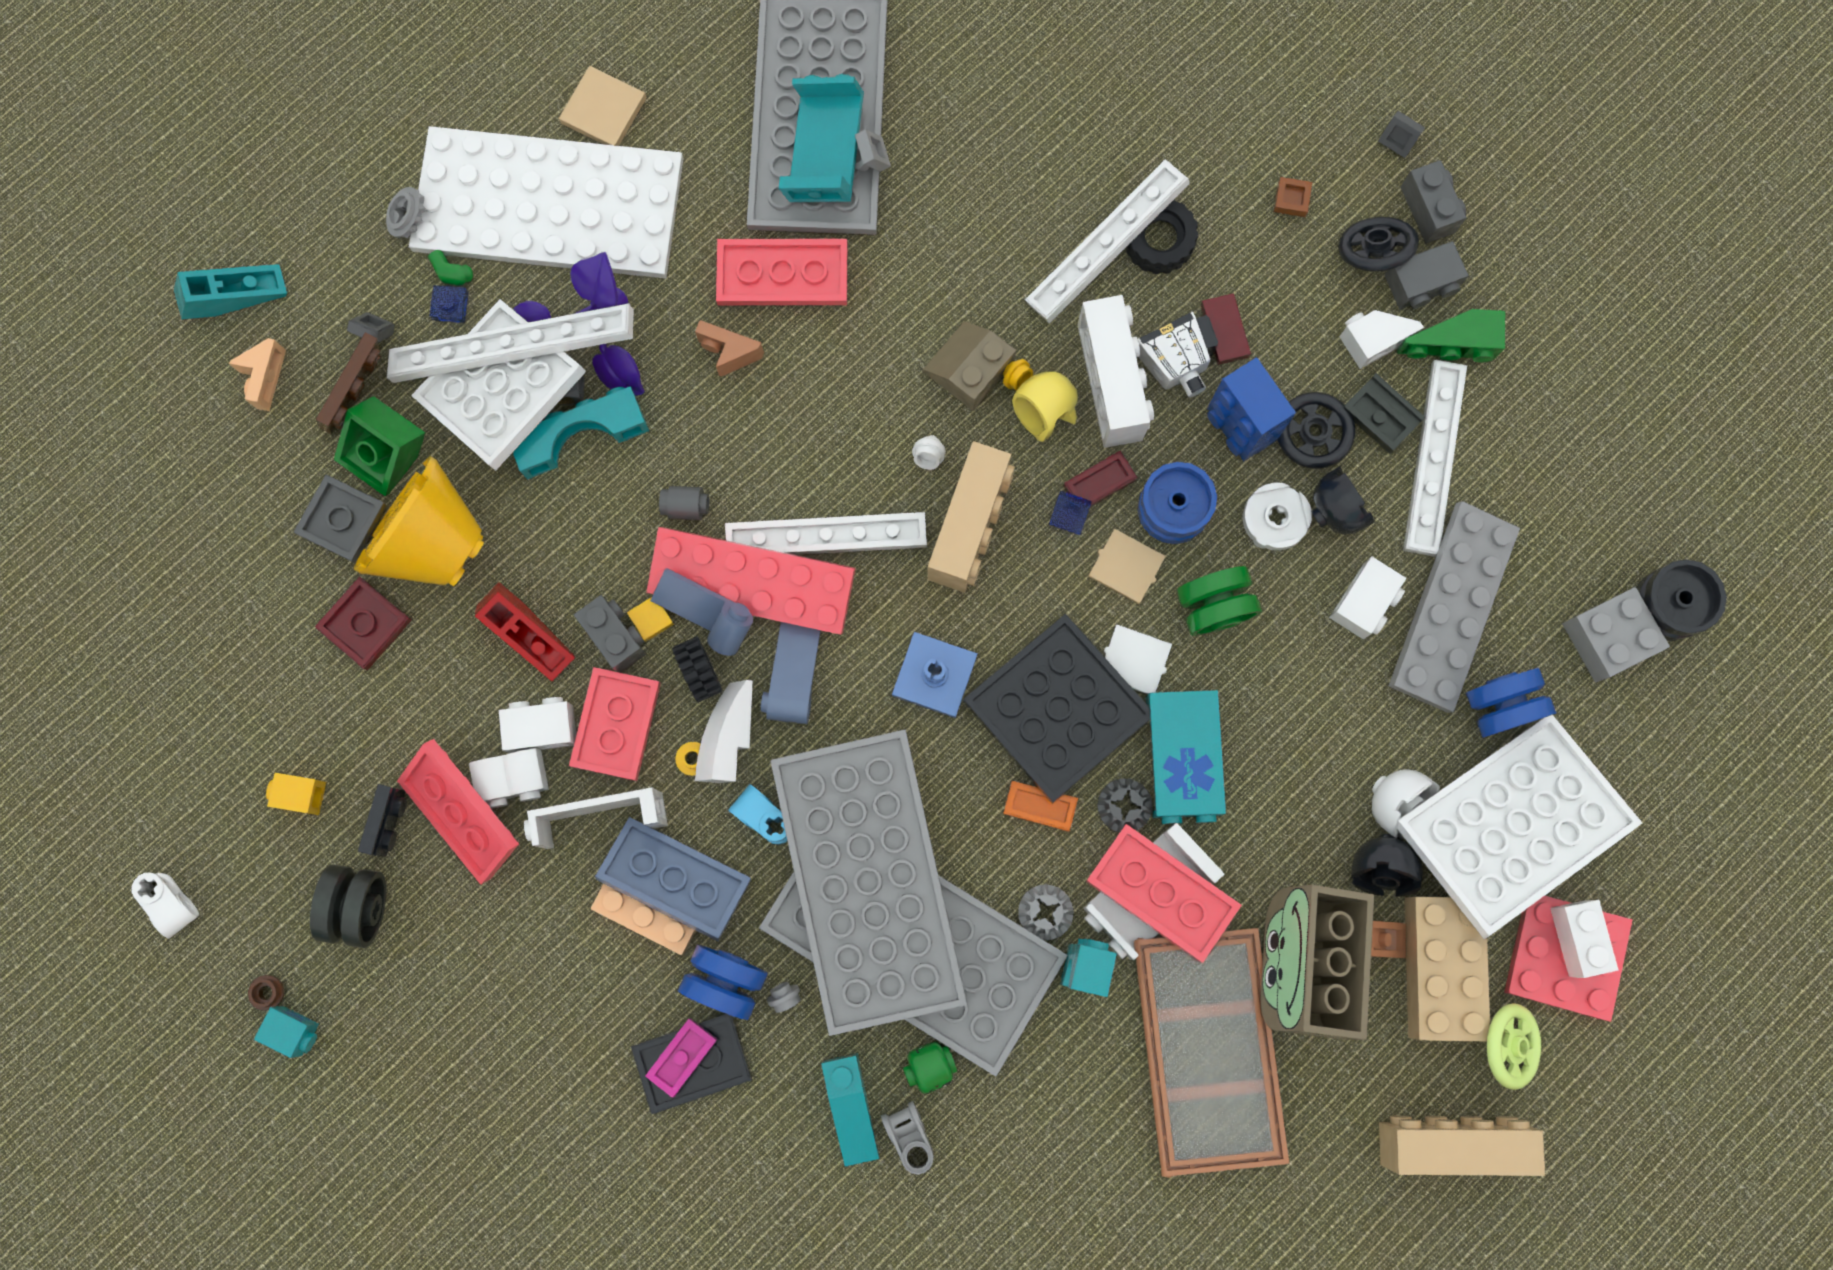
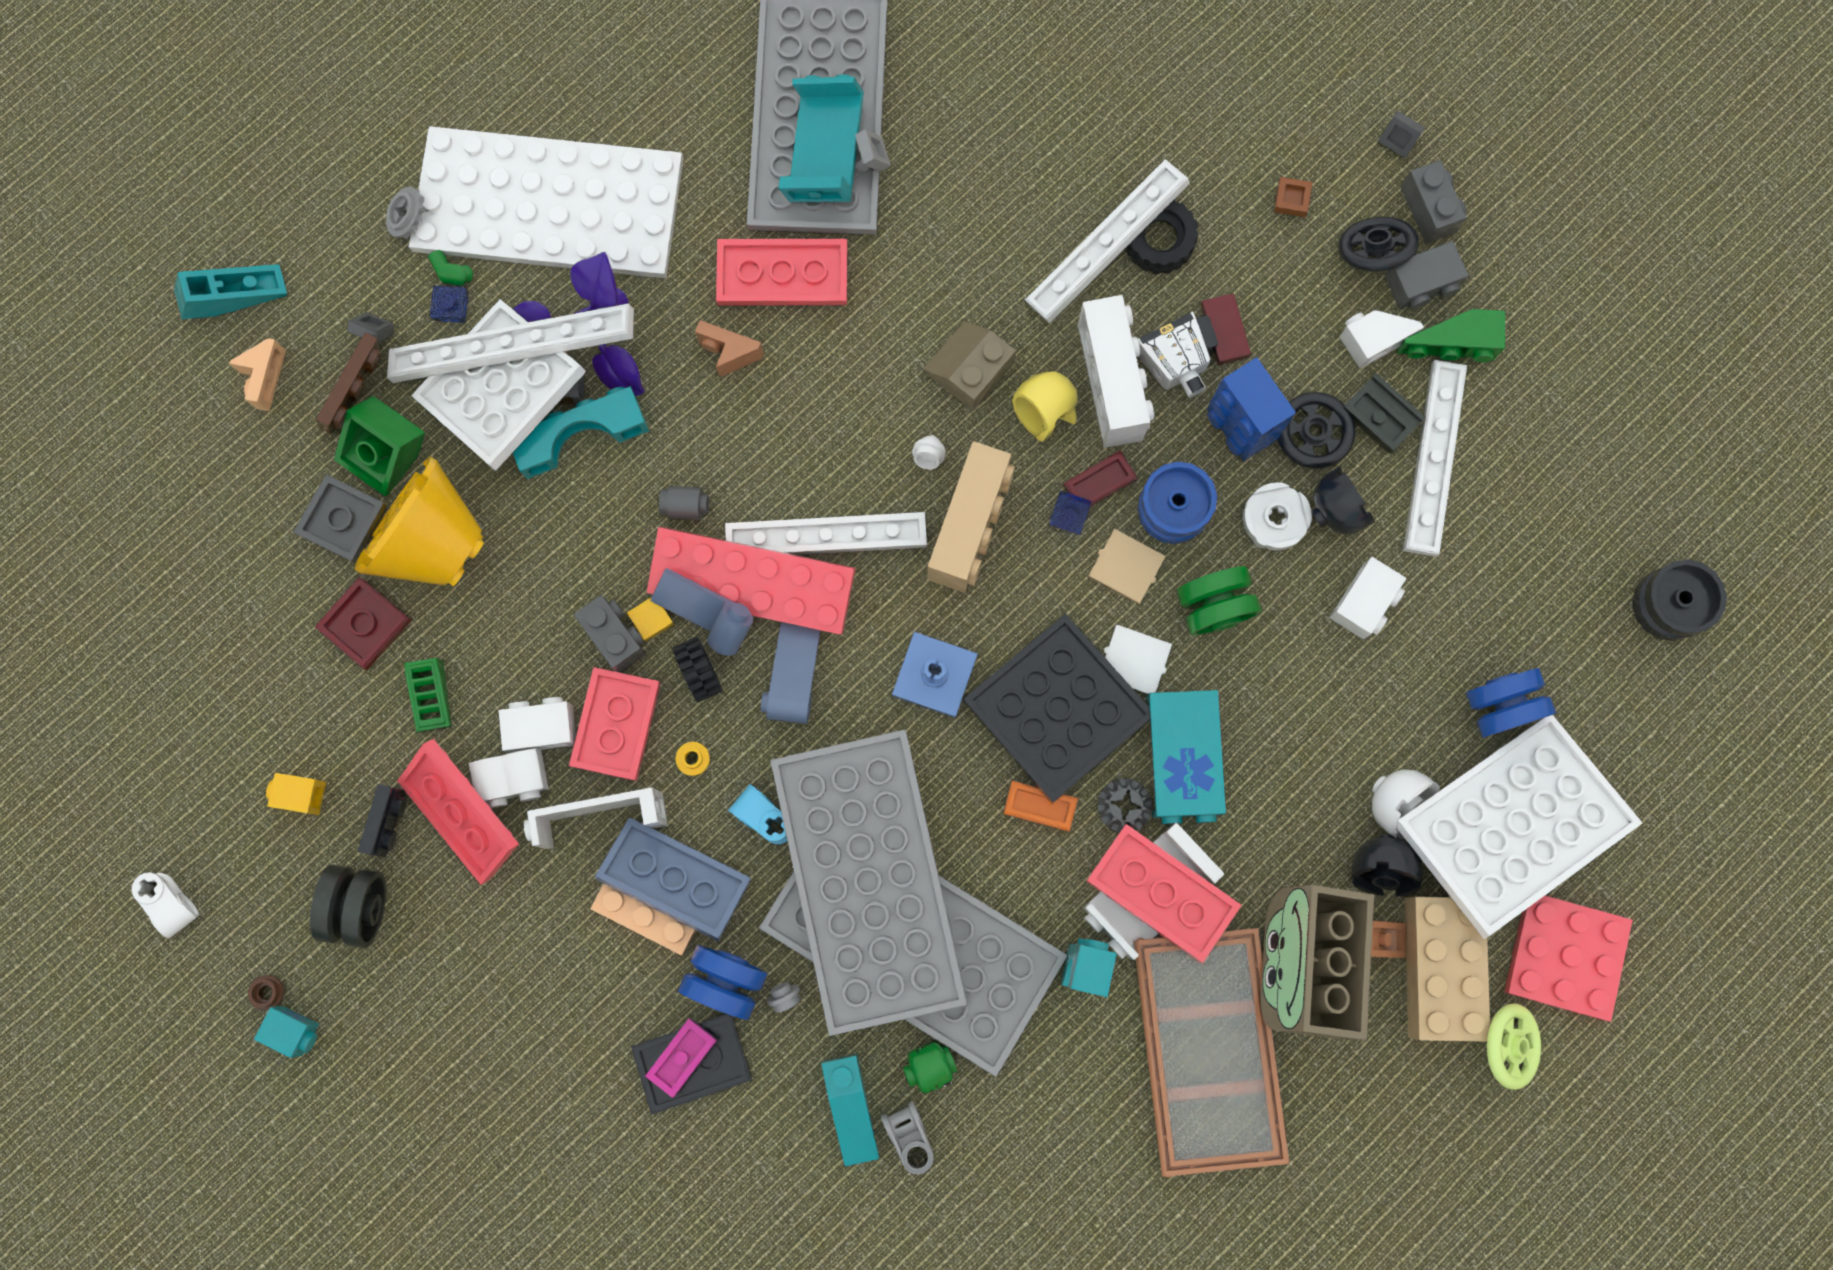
(416, 696): none -> green slope
(523, 631): red slope -> none
(602, 107): tan tile -> none
(725, 734): white slope -> none
(1016, 374): yellow plate -> none
(1030, 908): light grey gear -> none
(1454, 607): light grey plate -> none
(1461, 1147): tan brick -> none
(1584, 939): white brick -> none
(1615, 635): light grey brick -> none

